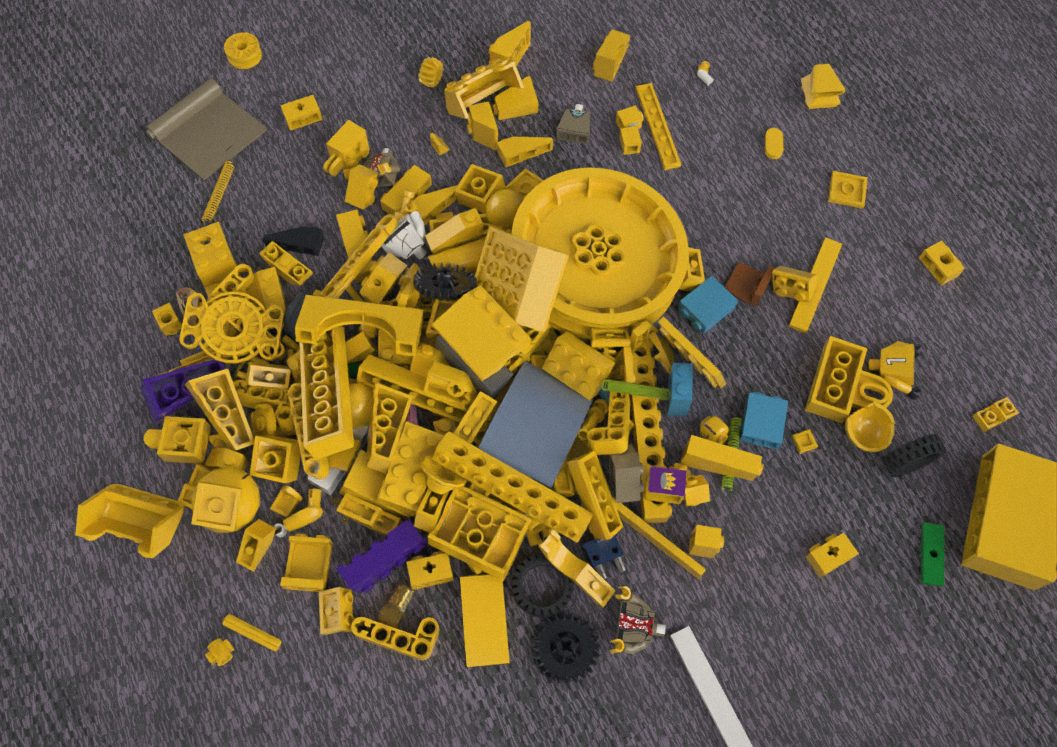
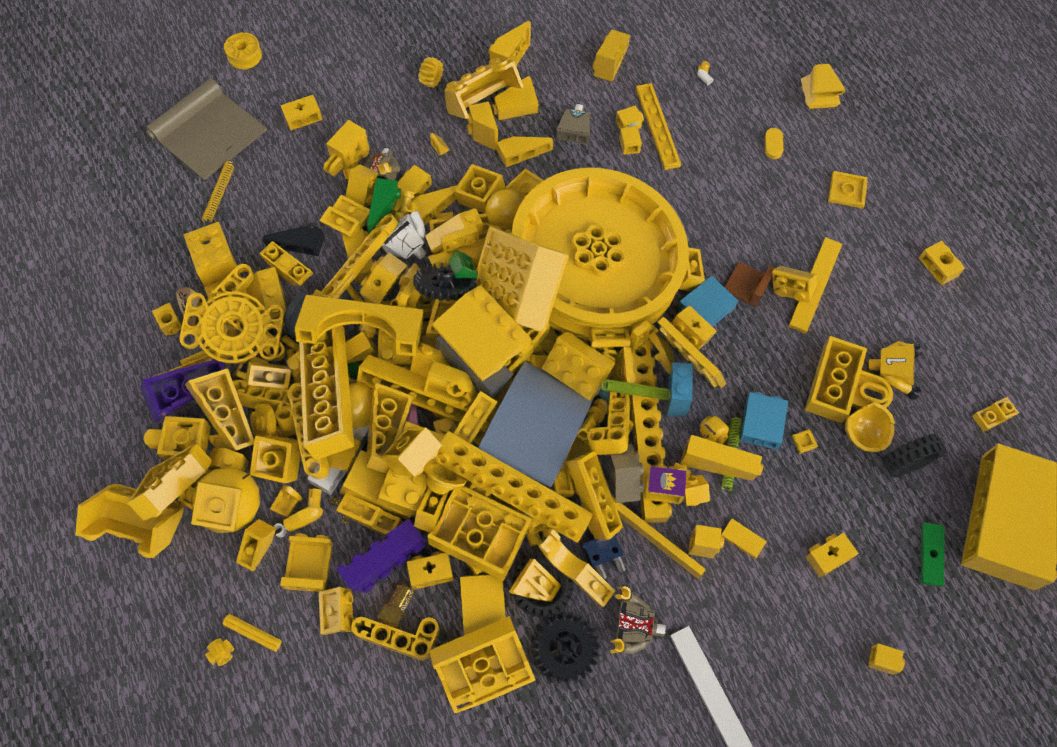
(169, 481): none -> yellow brick
(346, 216): none -> yellow slope
(383, 201): none -> green slope
(412, 451): none -> yellow brick
(460, 238): none -> yellow plate
(462, 265): none -> green slope
(482, 665): none -> yellow piece
(535, 583): none -> yellow wing
(693, 327): none -> yellow brick
(743, 538): none -> yellow tile
(886, 659): none -> yellow brick

